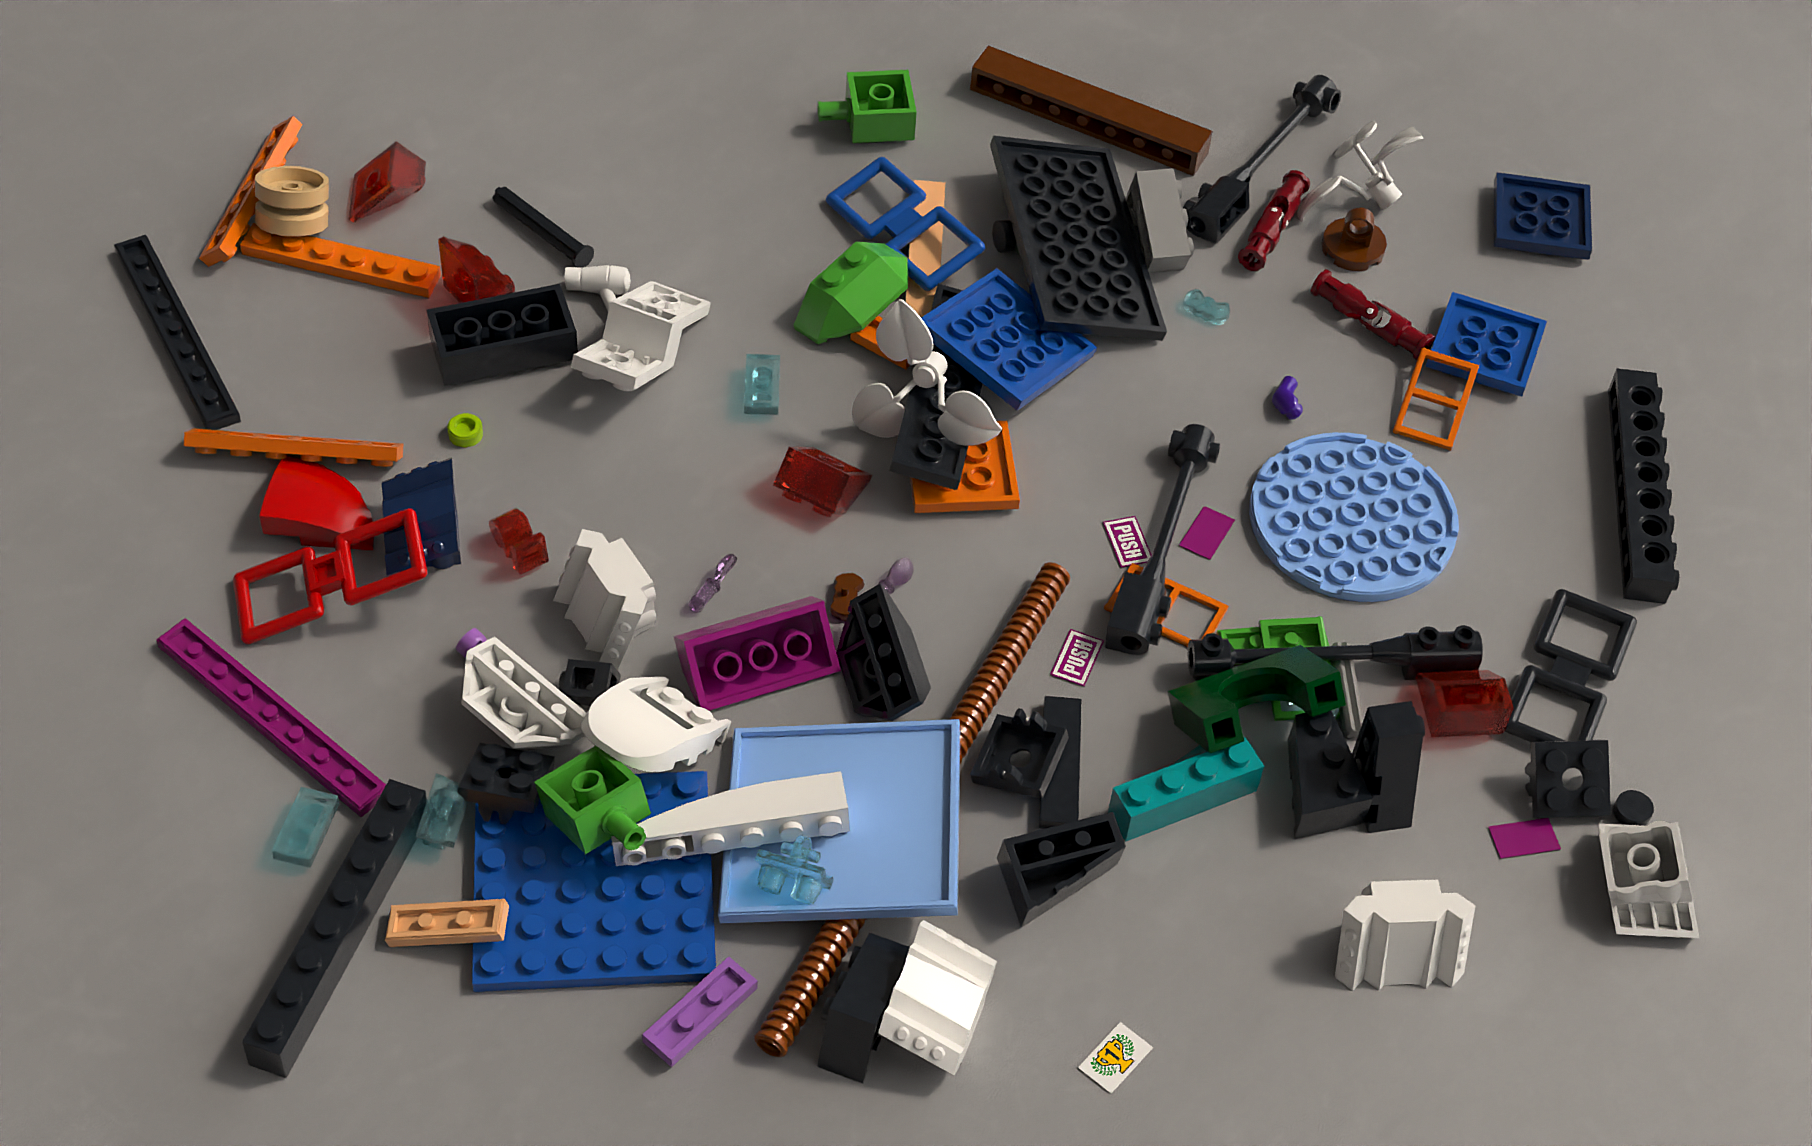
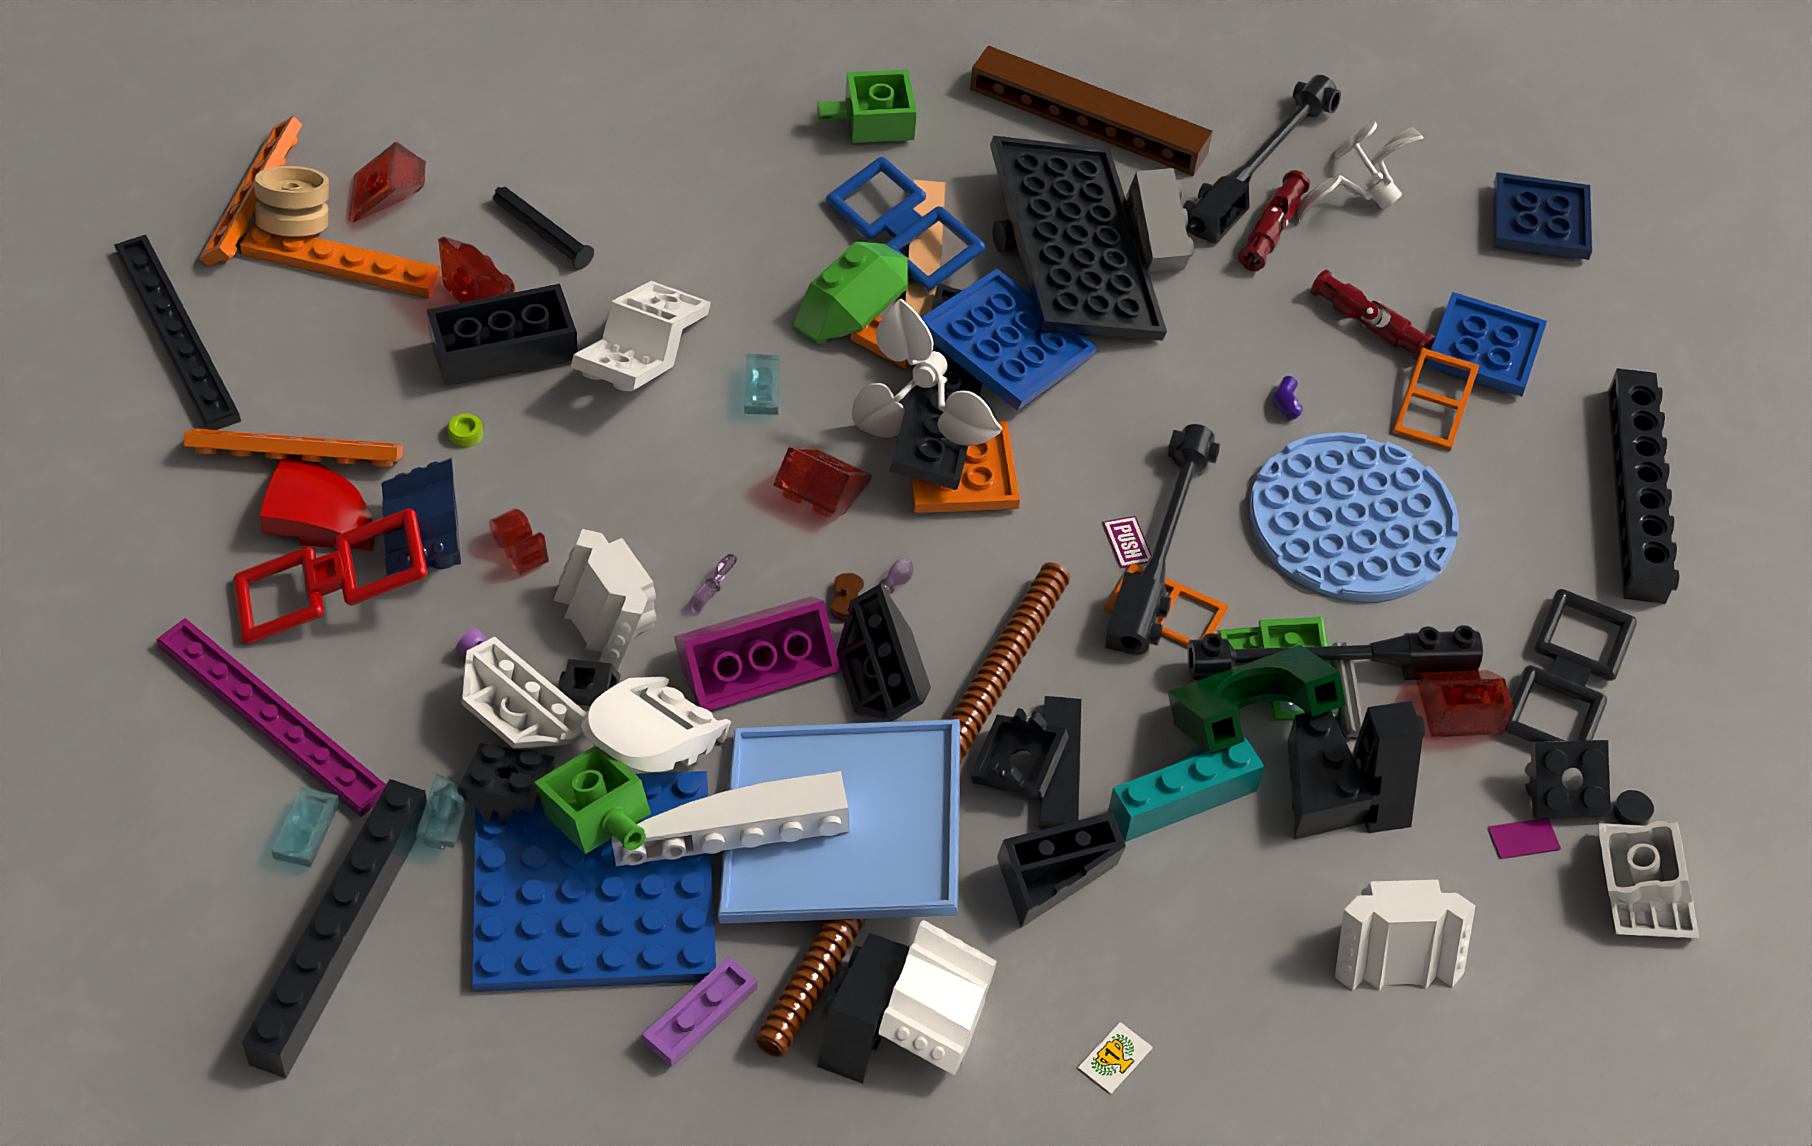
(447, 923): light nougat tile -> none
(600, 280): white piece -> none
(808, 877): clear light blue hips -> none
(1077, 657): sticker -> none
(1206, 307): clear light blue piece -> none
(1207, 532): magenta sticker -> none
(1354, 241): reddish brown tile -> none

